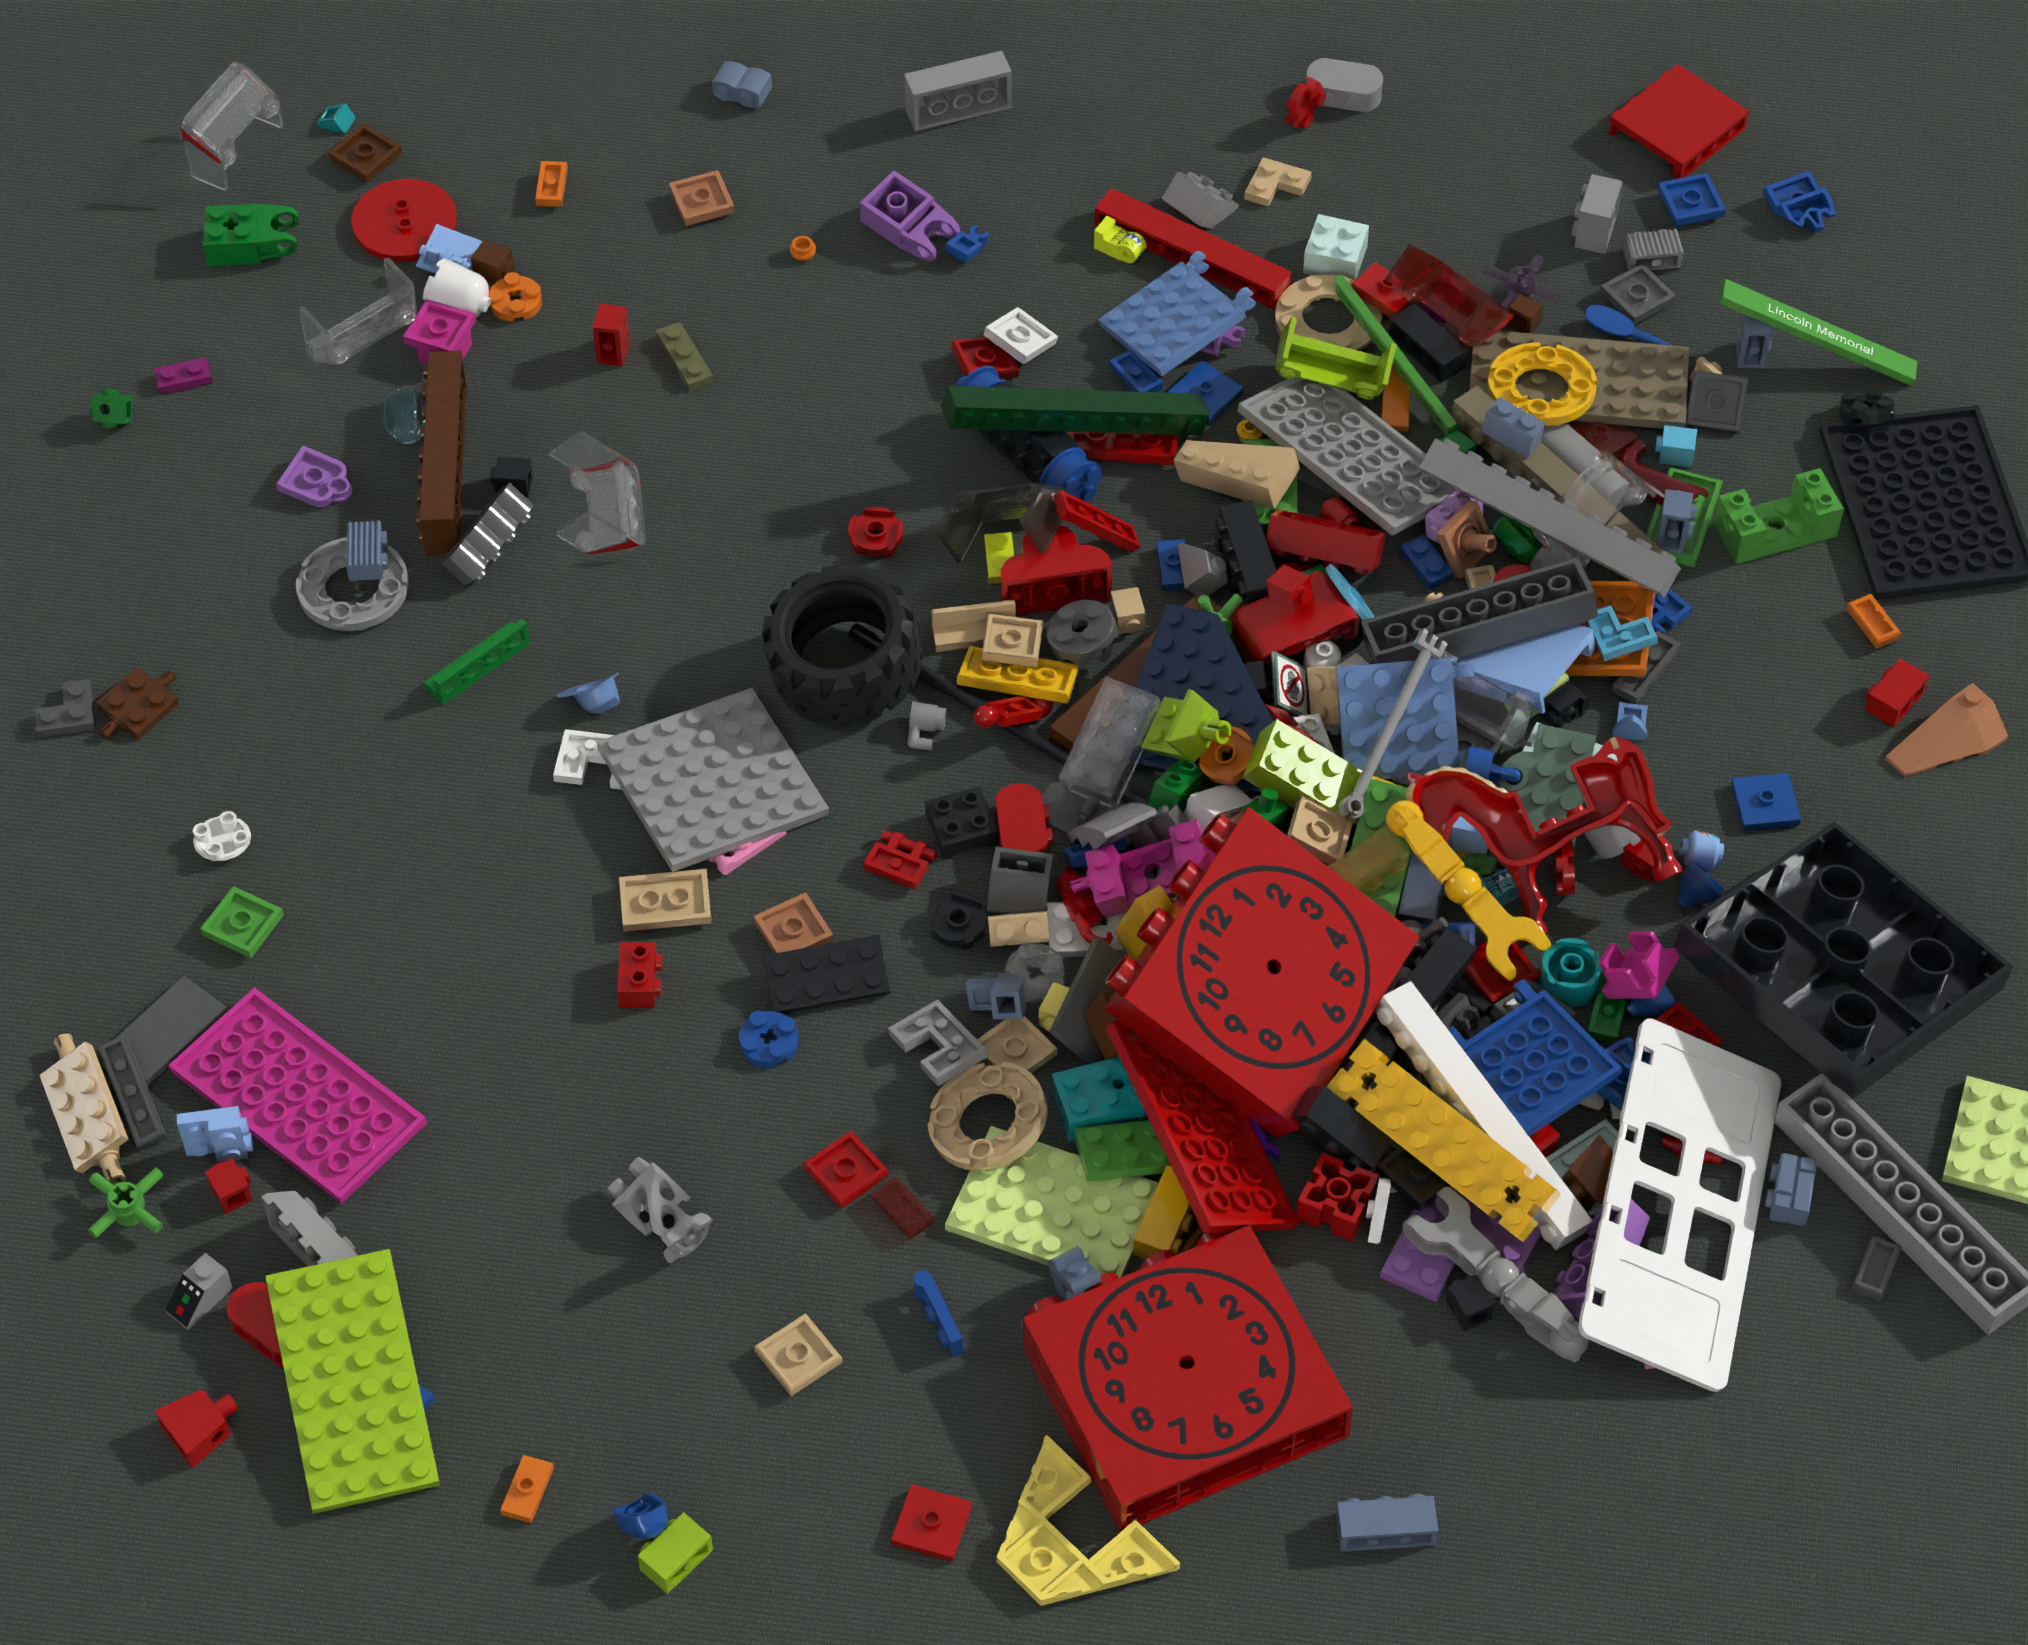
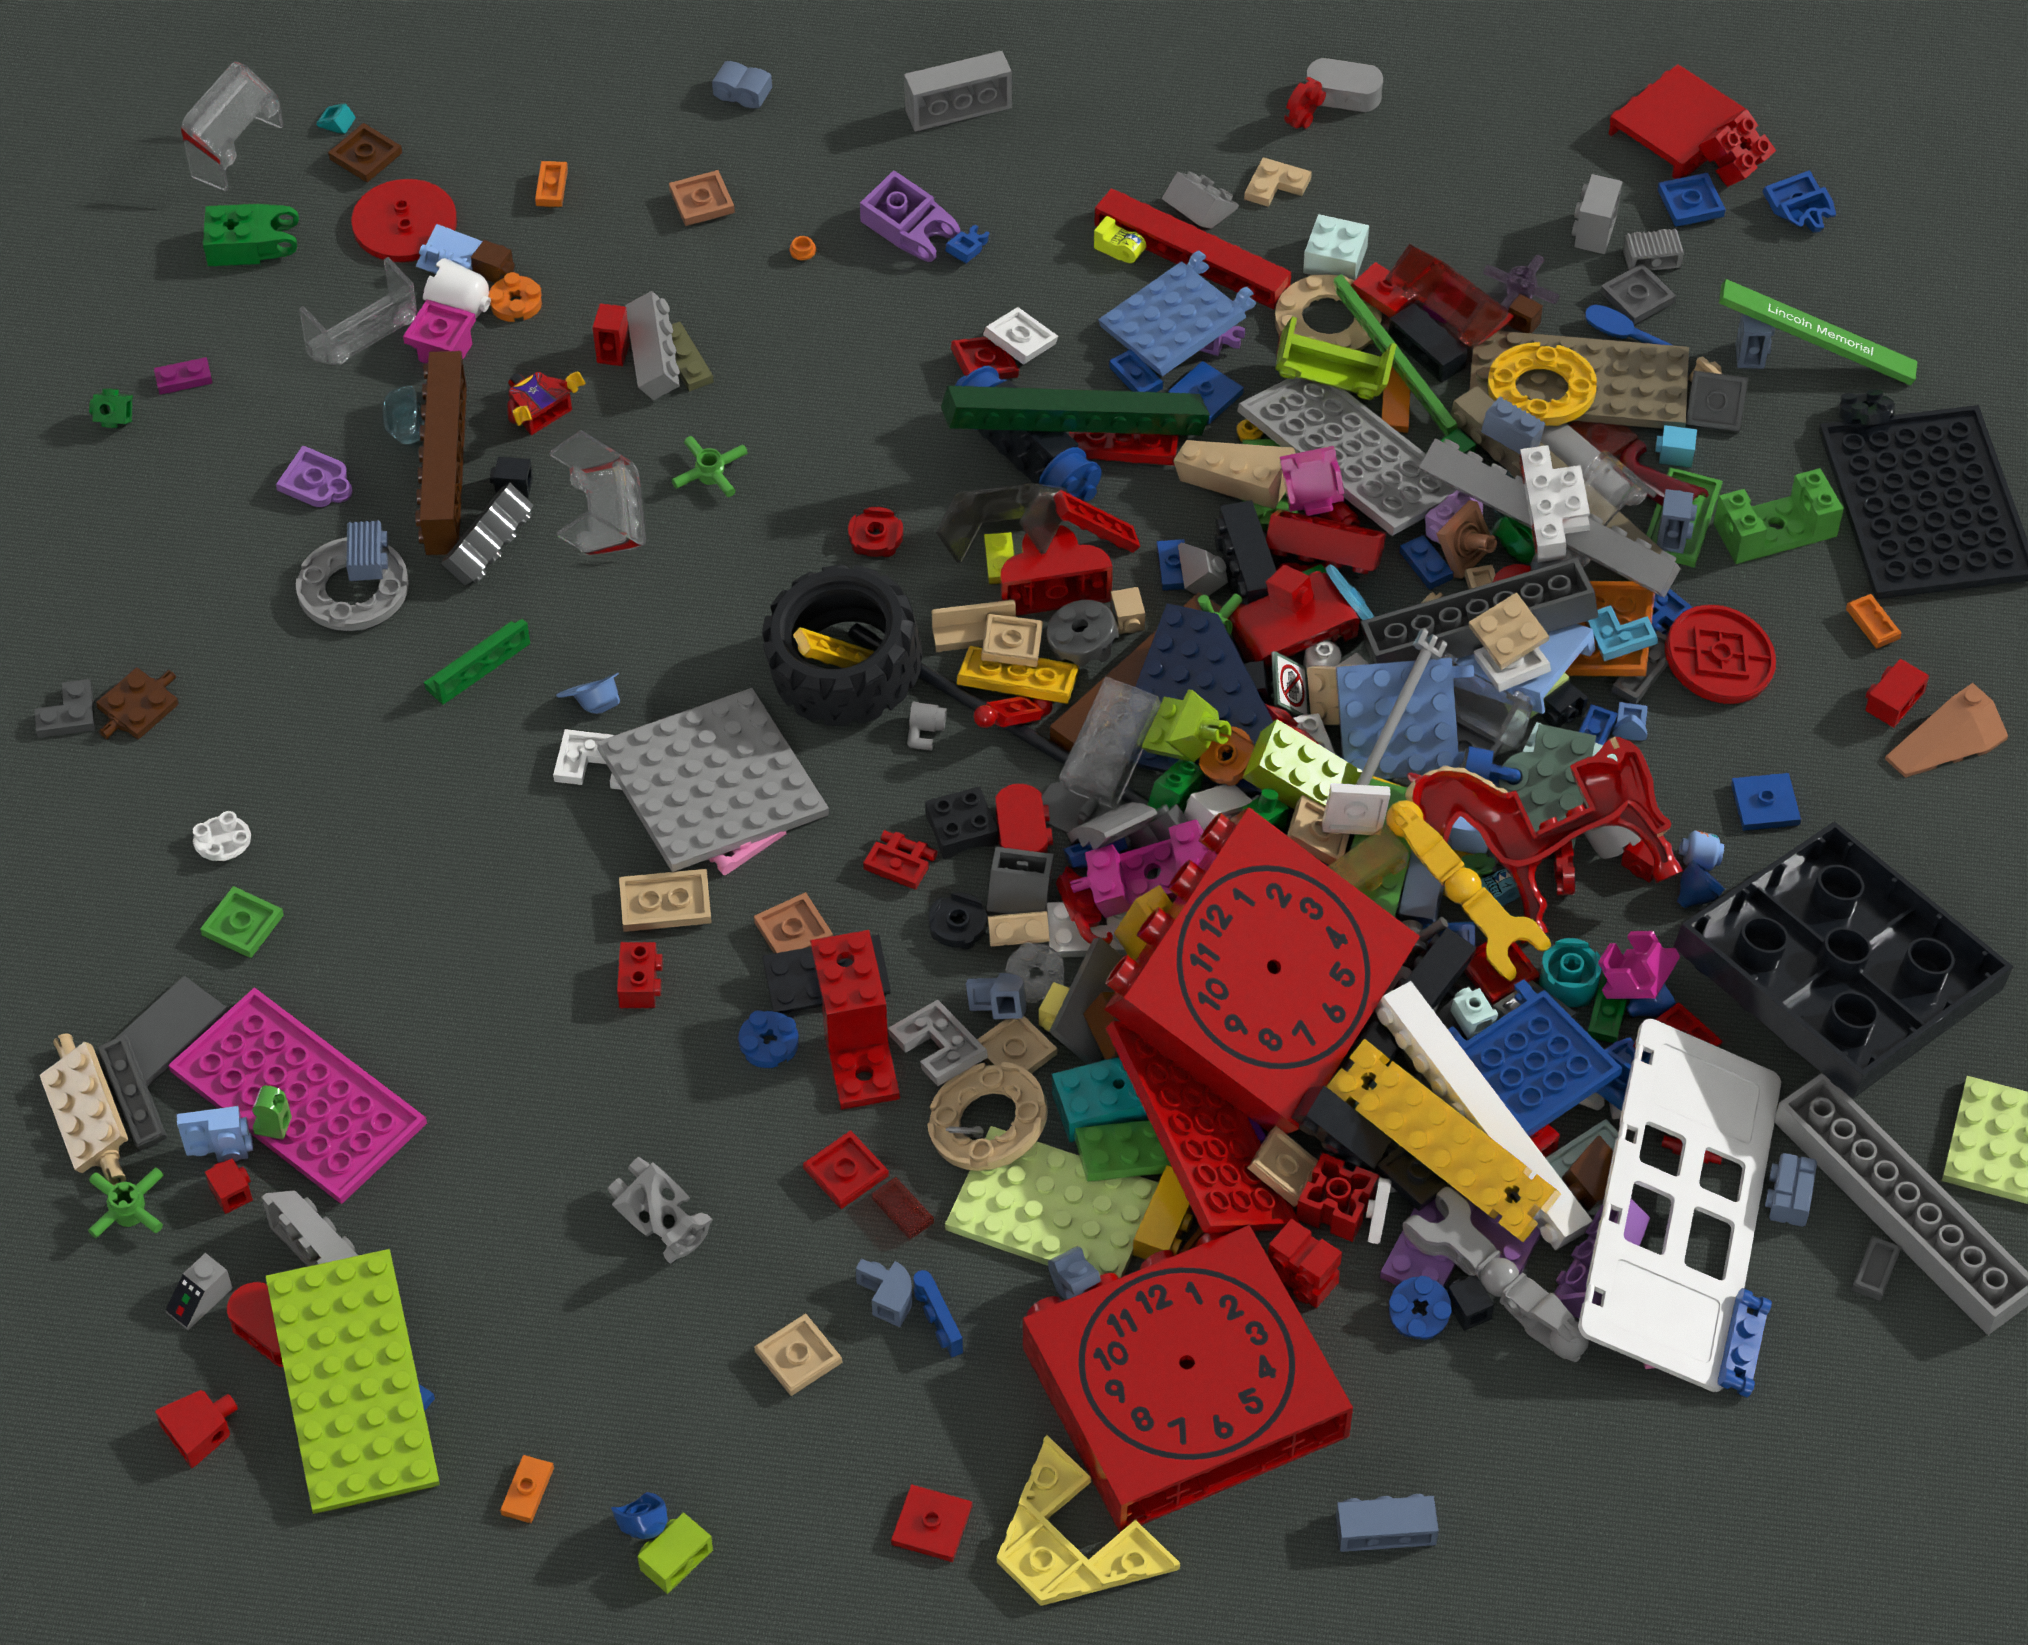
(271, 1113): none -> bright green leg
(540, 399): none -> torso
(652, 345): none -> light grey brick
(709, 466): none -> bright green bar
(829, 649): none -> yellow plate
(855, 1019): none -> red bracket
(892, 1290): none -> sand blue brick
(975, 1132): none -> light grey piece
(1283, 1165): none -> tan plate
(1305, 1263): none -> red brick
(1312, 480): none -> dark pink panel
(1355, 809): none -> white plate
(1416, 1325): none -> blue plate
(1472, 1011): none -> light aqua brick
(1508, 631): none -> tan plate
(1520, 671): none -> white plate
(1554, 502): none -> white piece
(1599, 723): none -> blue plate
(1720, 654): none -> red plate
(1736, 148): none -> red brick
(1743, 1342): none -> blue plate

